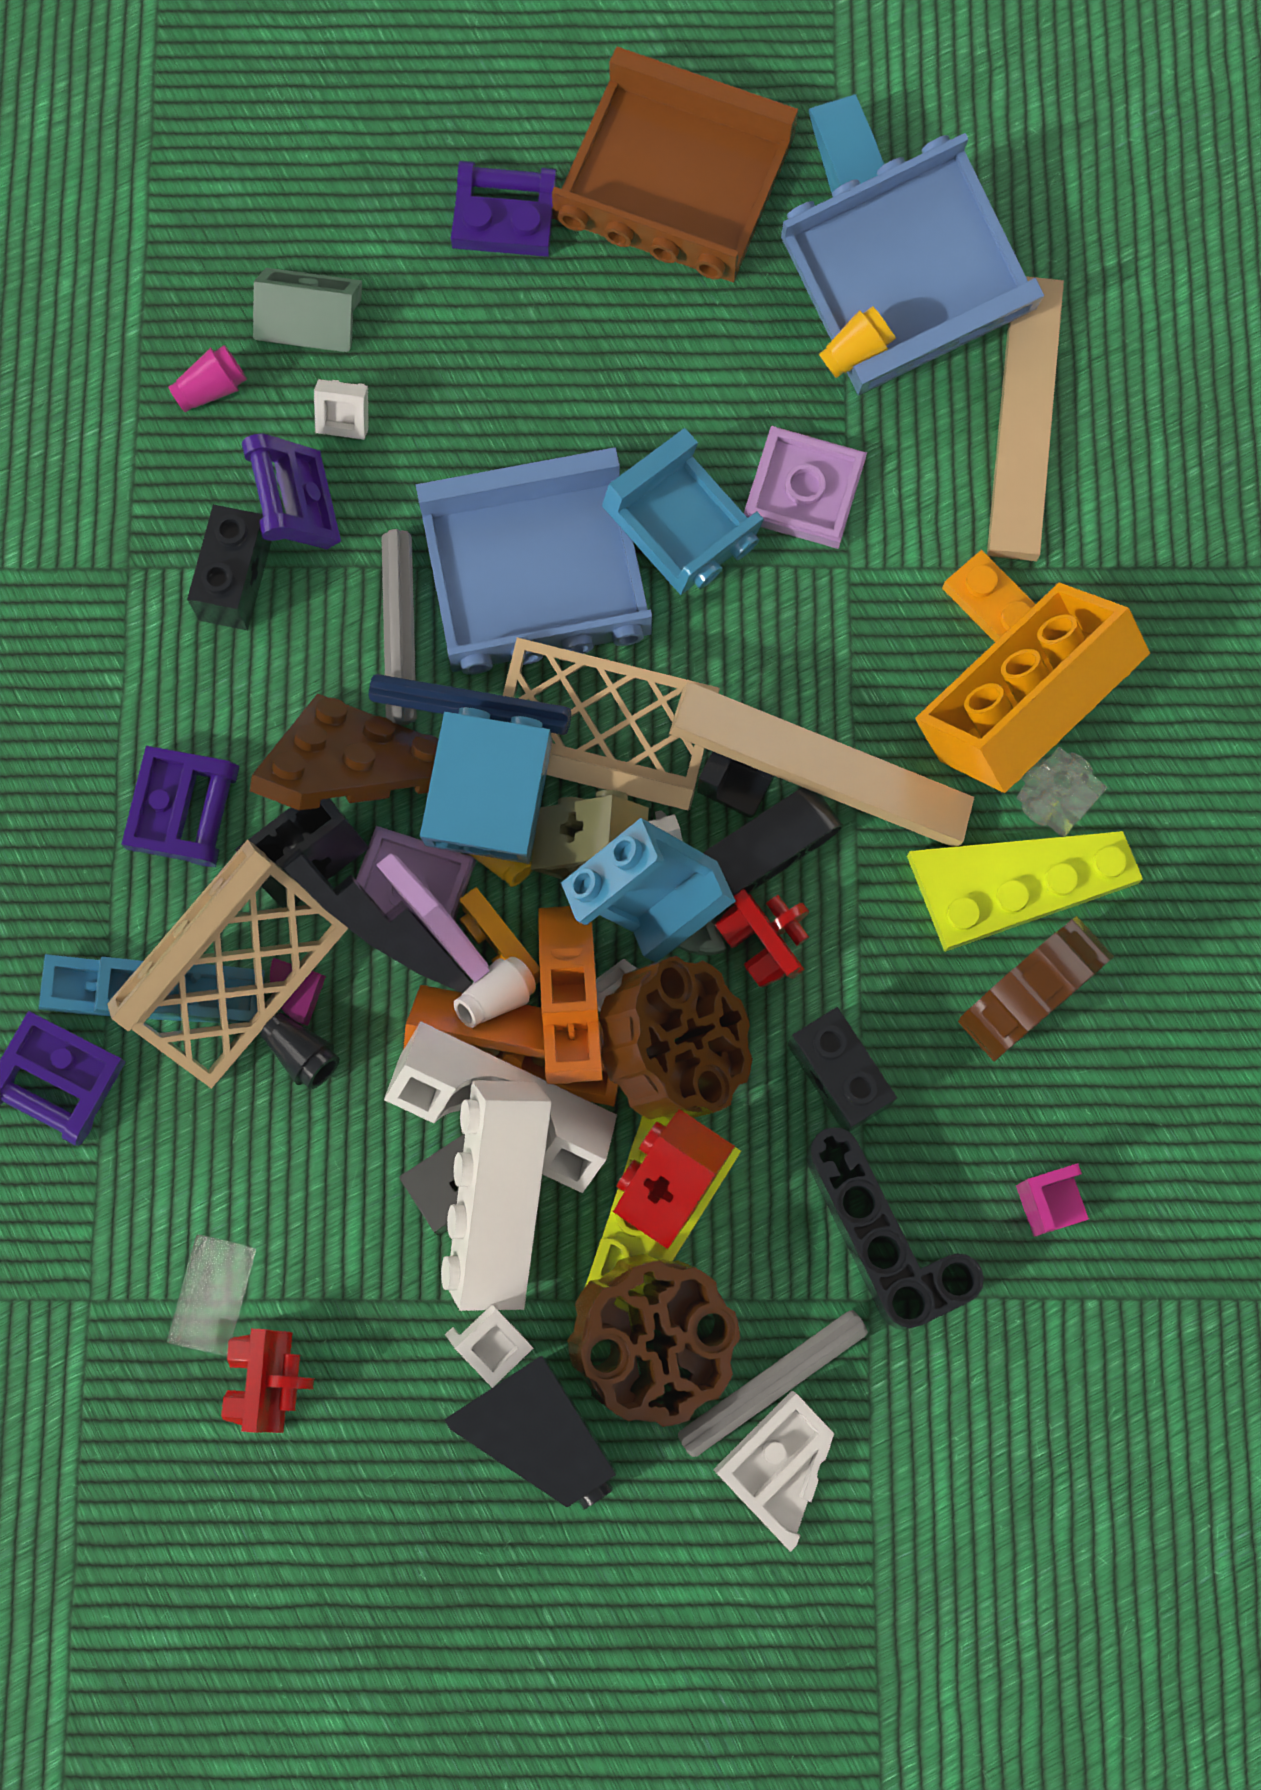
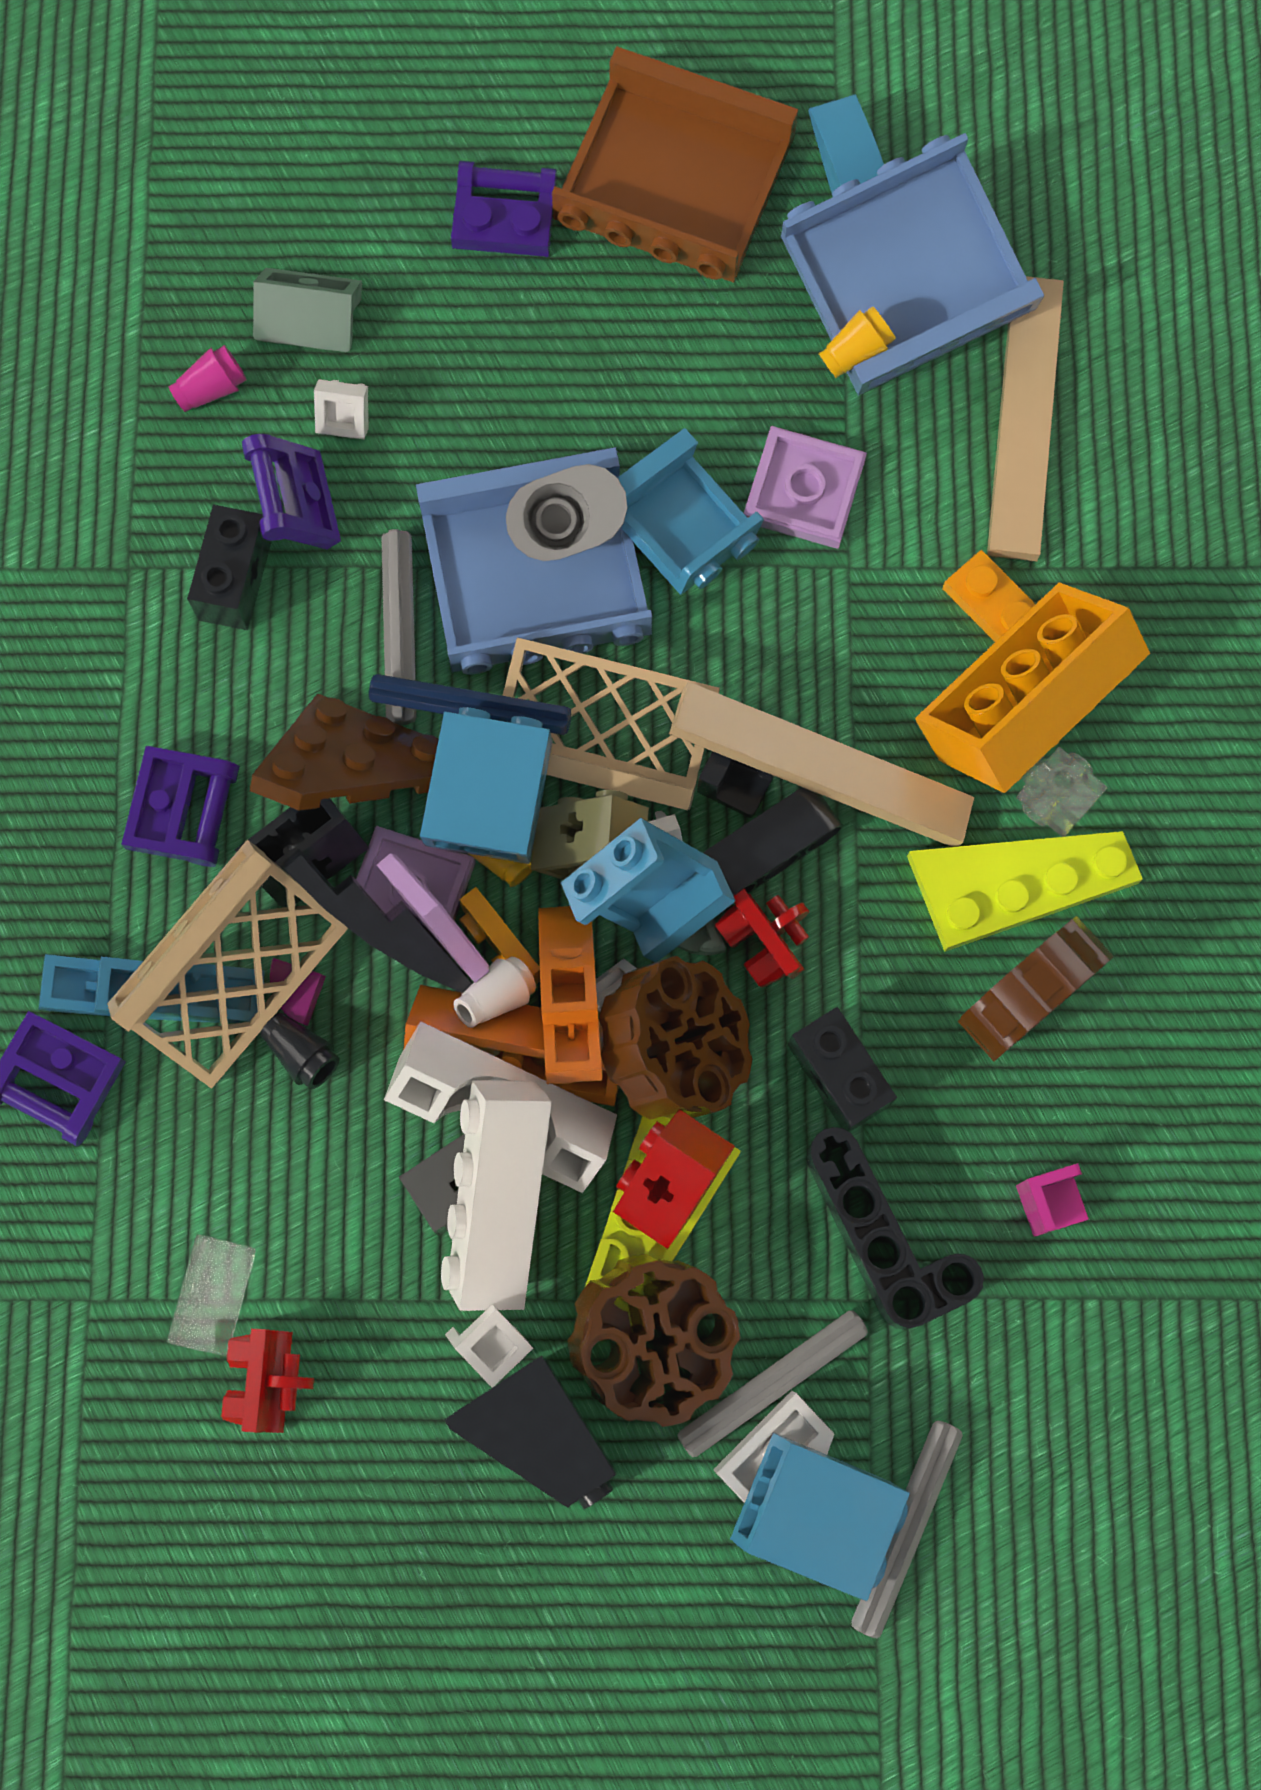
(566, 512): none -> light grey piece
(820, 1517): none -> dark azure brick
(924, 1490): none -> light grey axle

